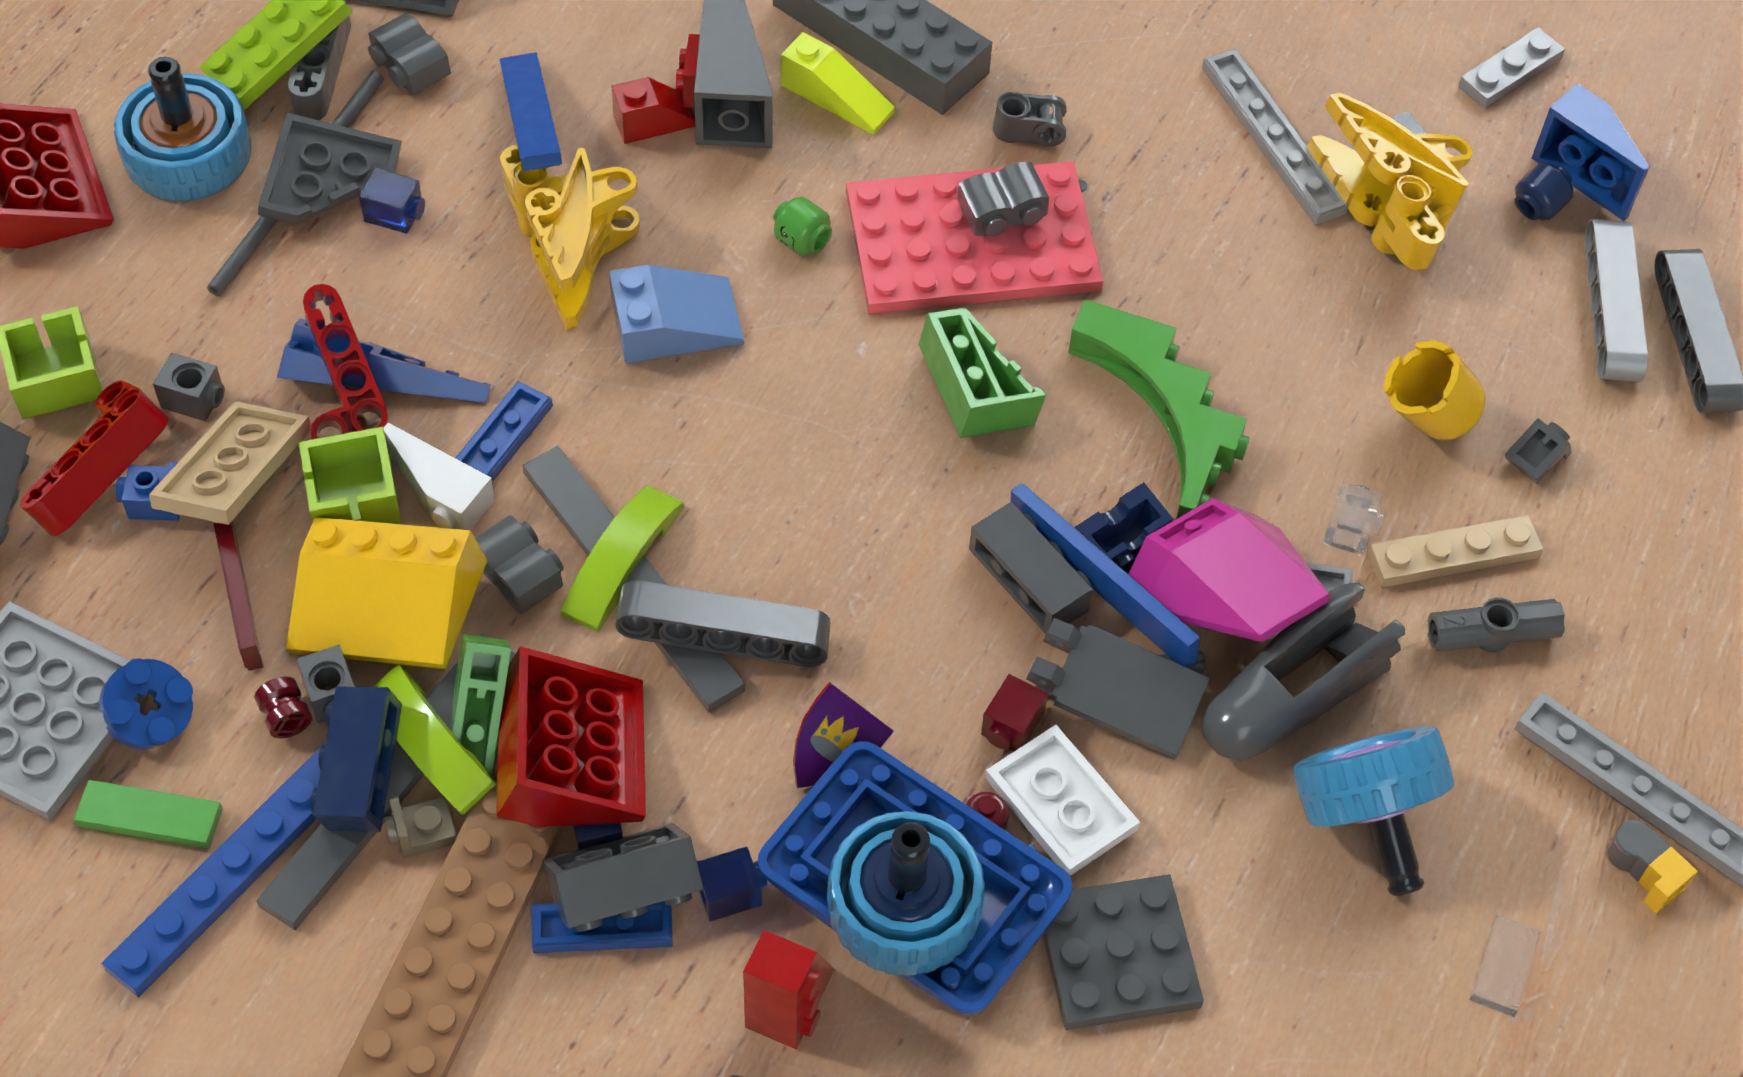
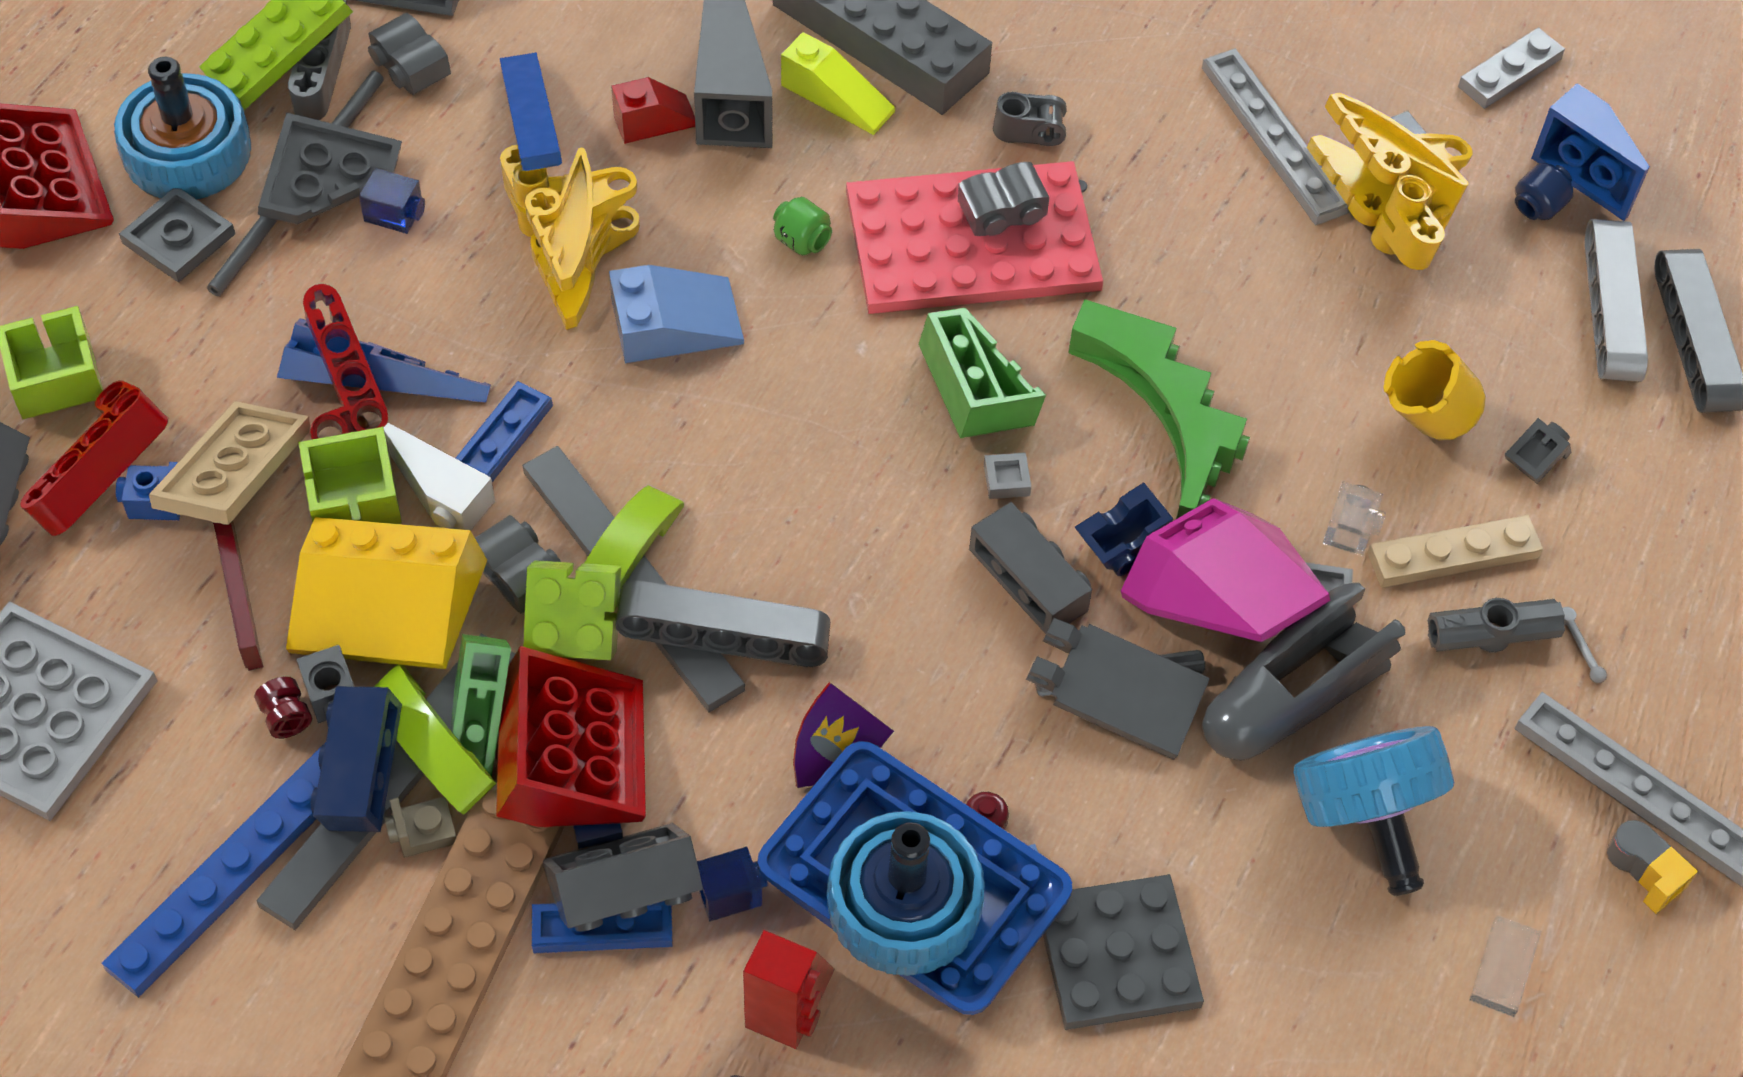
(122, 713): blue plate -> none
(148, 814): bright green tile -> none
(177, 234): none -> dark grey plate
(189, 387): dark grey brick -> none
(569, 613): none -> lime piece
(687, 70): red plate -> none
(1007, 475): none -> light grey plate
(1013, 714): dark red brick -> none
(1062, 800): white plate -> none
(1111, 581): blue tile -> none
(1597, 673): none -> light grey hinge

